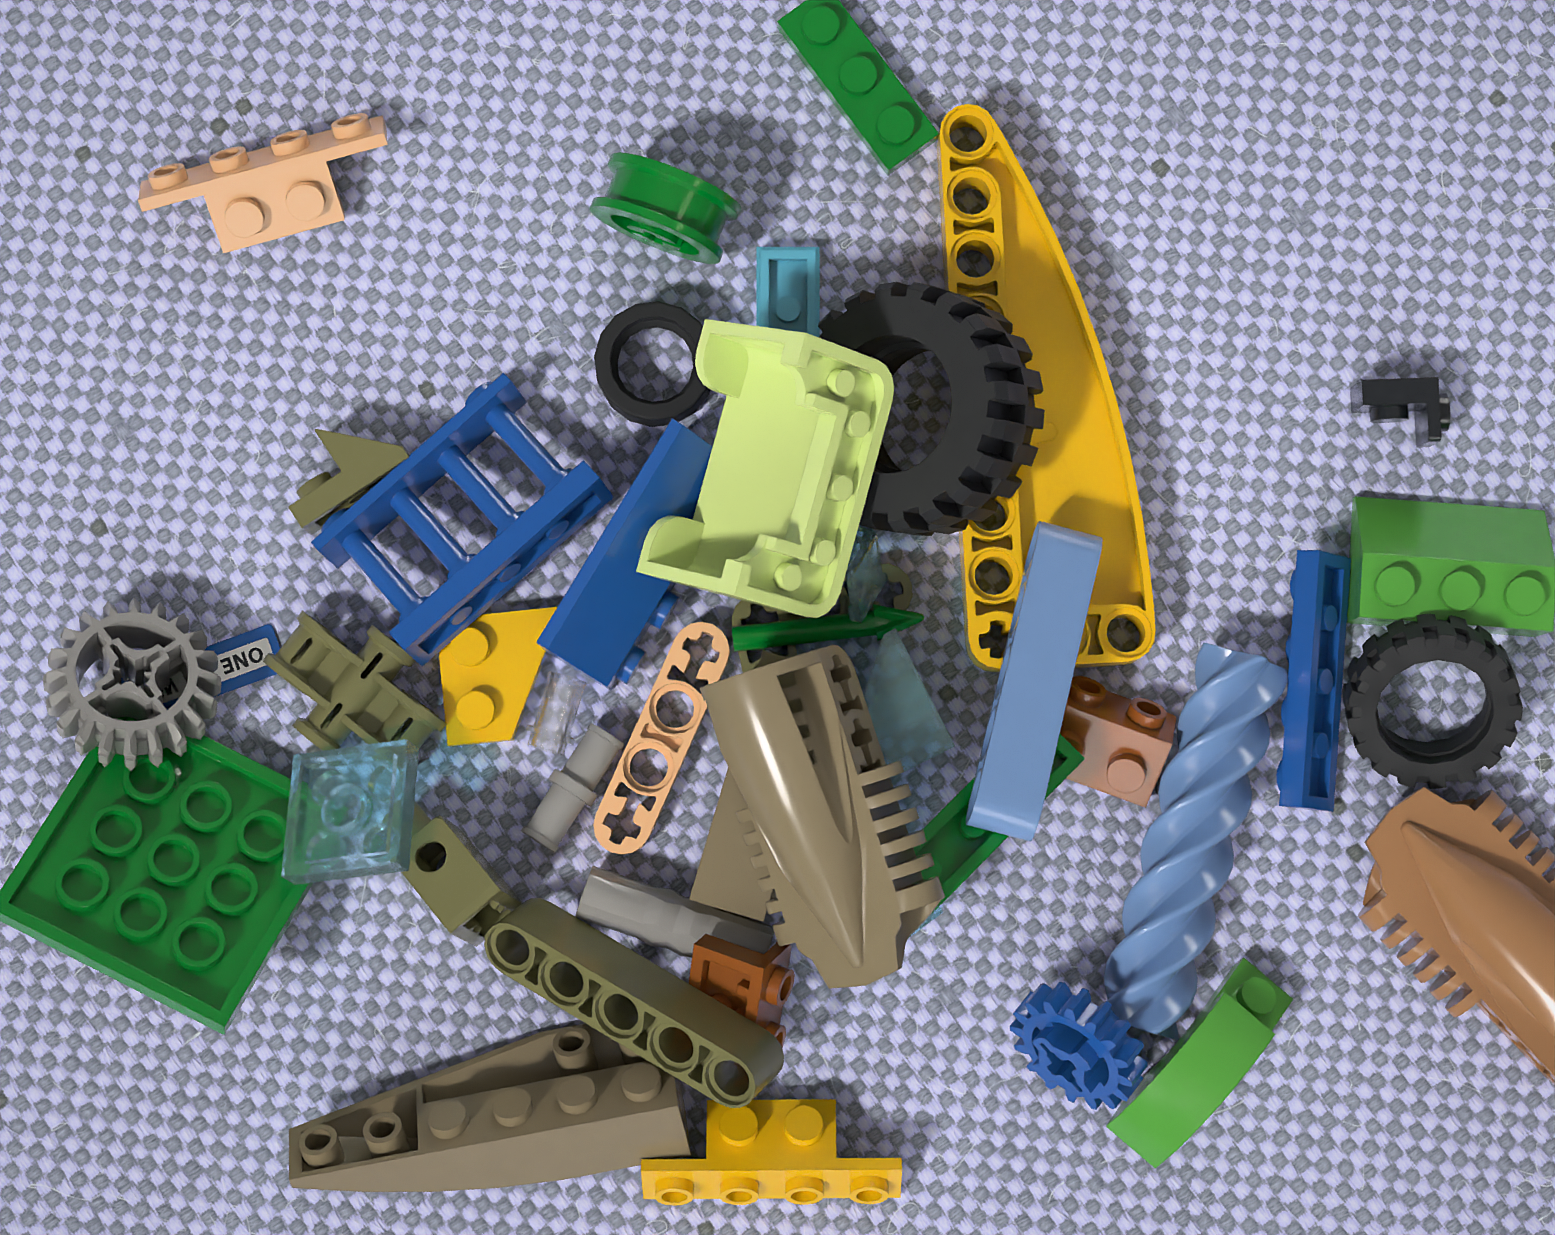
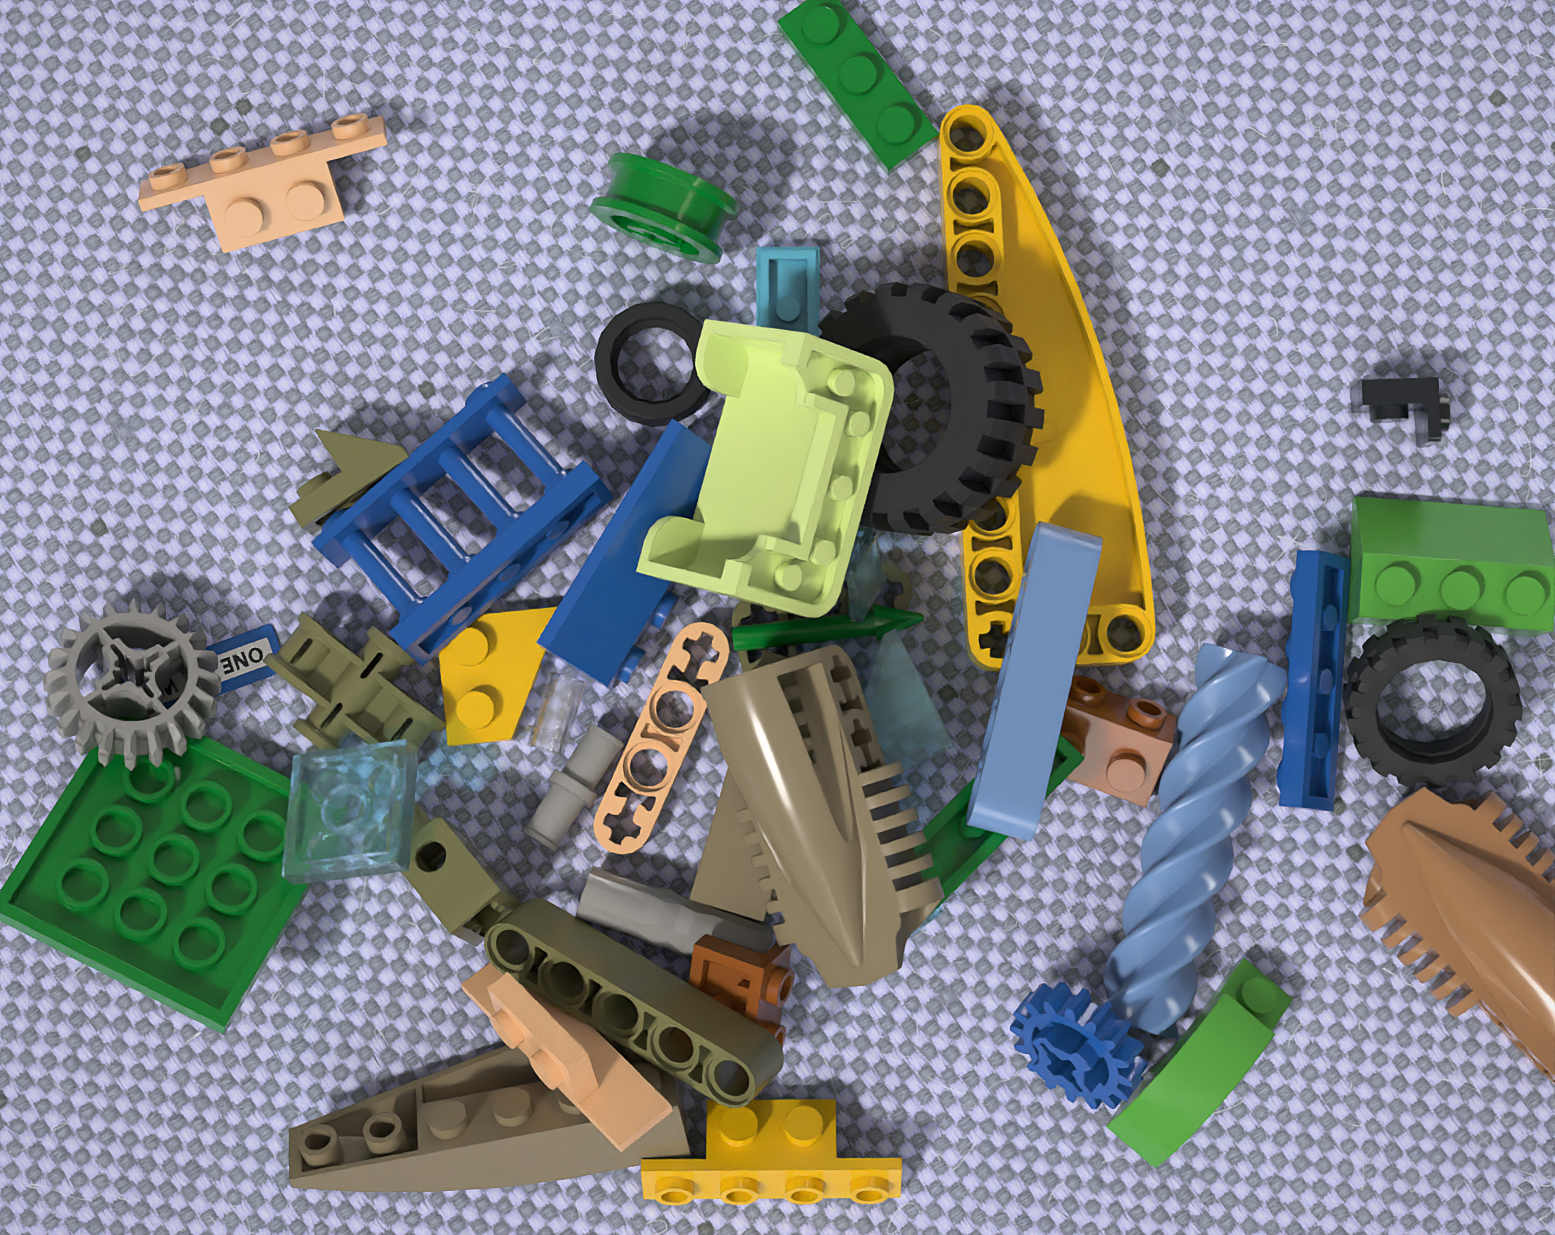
(570, 1057): none -> light nougat bracket

